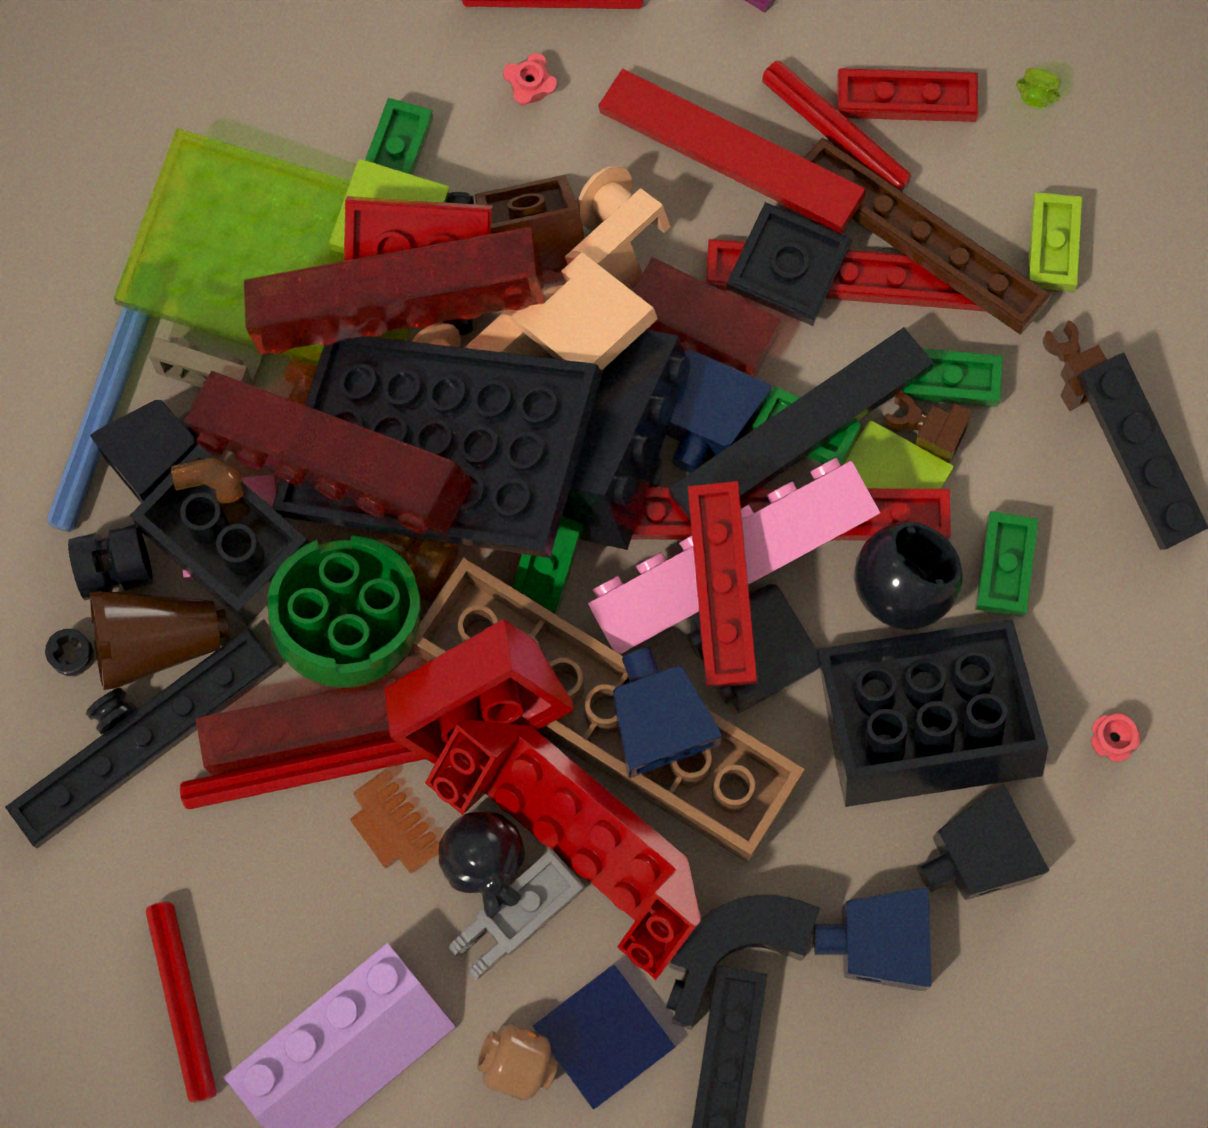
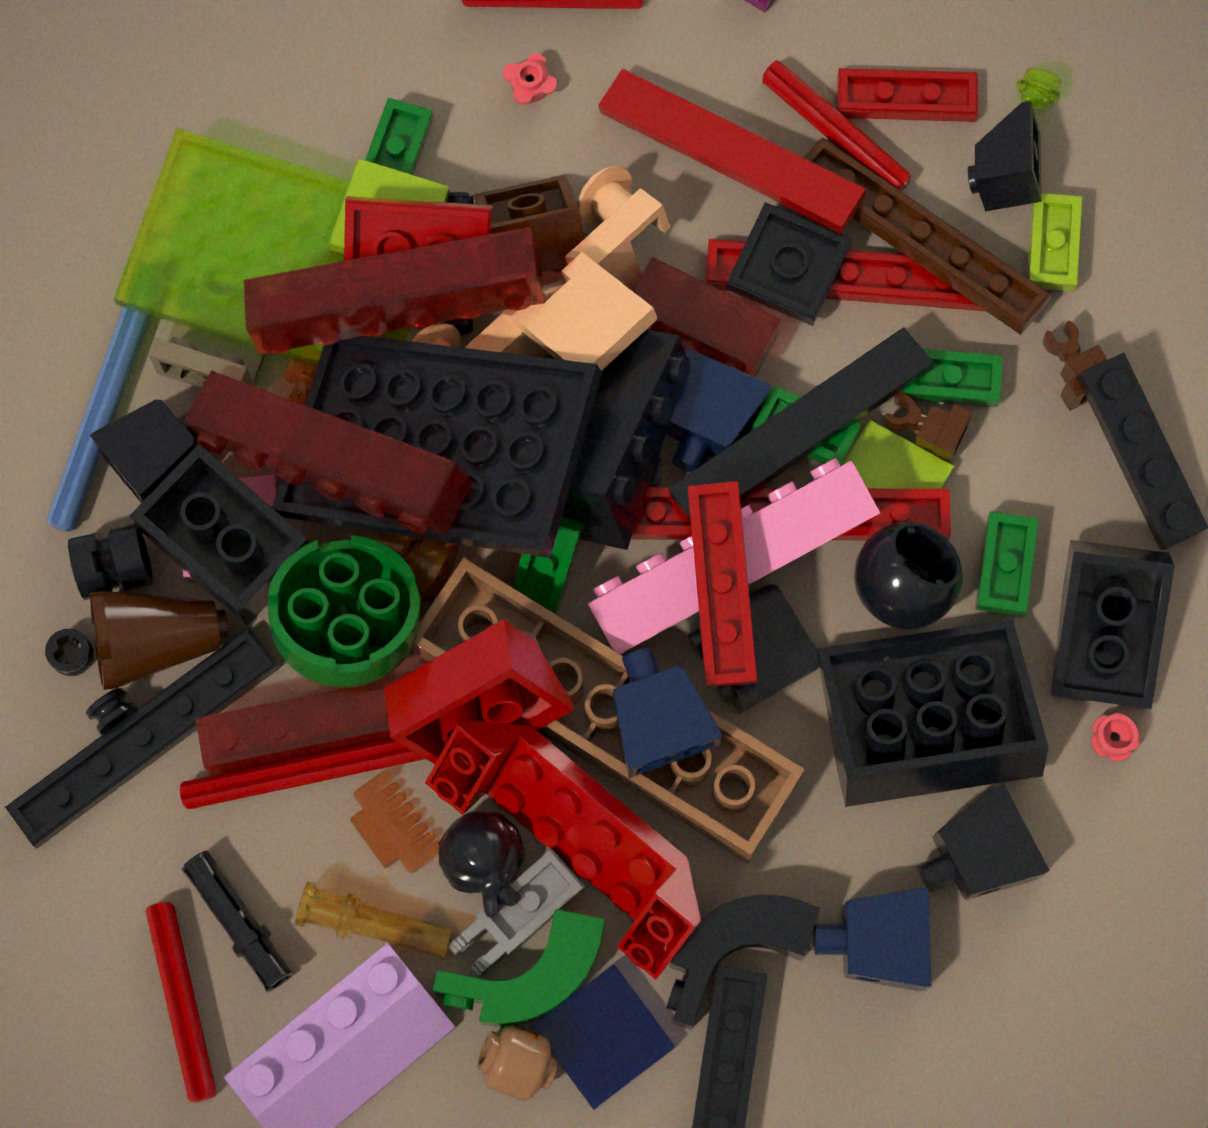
(211, 473): clear orange arm -> none
(247, 935): none -> black pin
(349, 916): none -> clear yellow pin
(550, 983): none -> green arch
(1009, 162): none -> black slope
(1112, 623): none -> black slope

